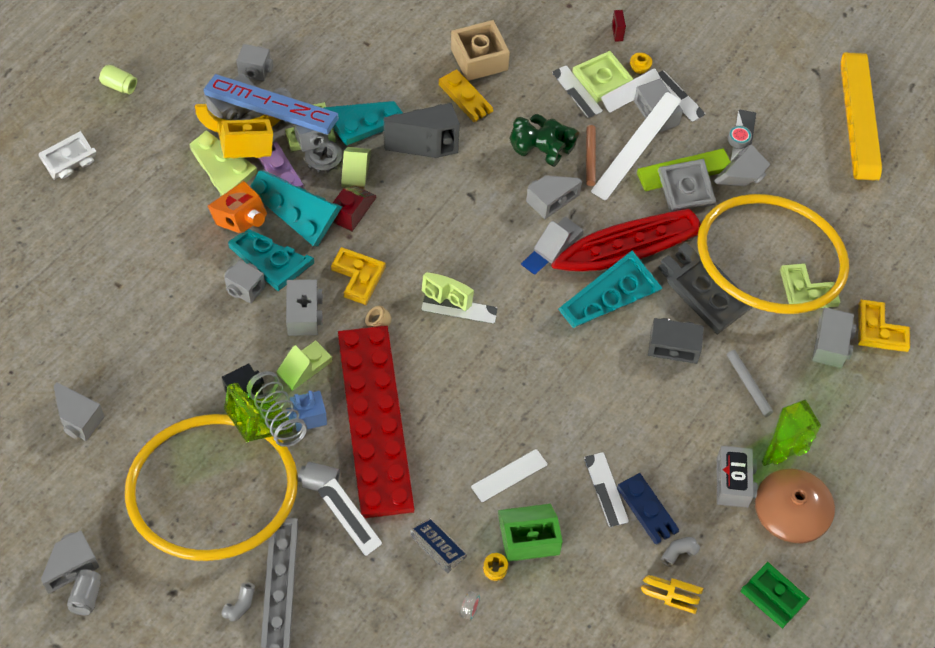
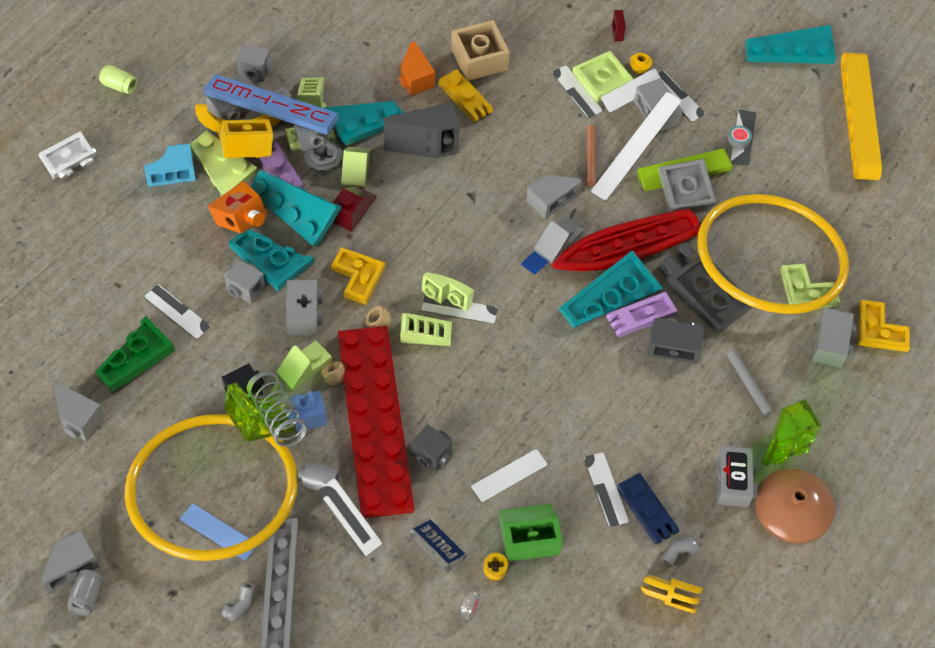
(139, 353): none -> green wing
(172, 167): none -> medium azure arch
(177, 311): none -> white sticker
(214, 528): none -> light blue sticker
(311, 91): none -> yellowish green slope
(334, 377): none -> tan piece
(416, 71): none -> orange slope
(425, 338): none -> yellowish green slope
(432, 448): none -> dark grey brick
(549, 139): dark green animal -> none
(641, 314): none -> lavender hinge
(744, 168): light grey slope -> none
(775, 595): green plate -> none
(797, 46): none -> teal wing

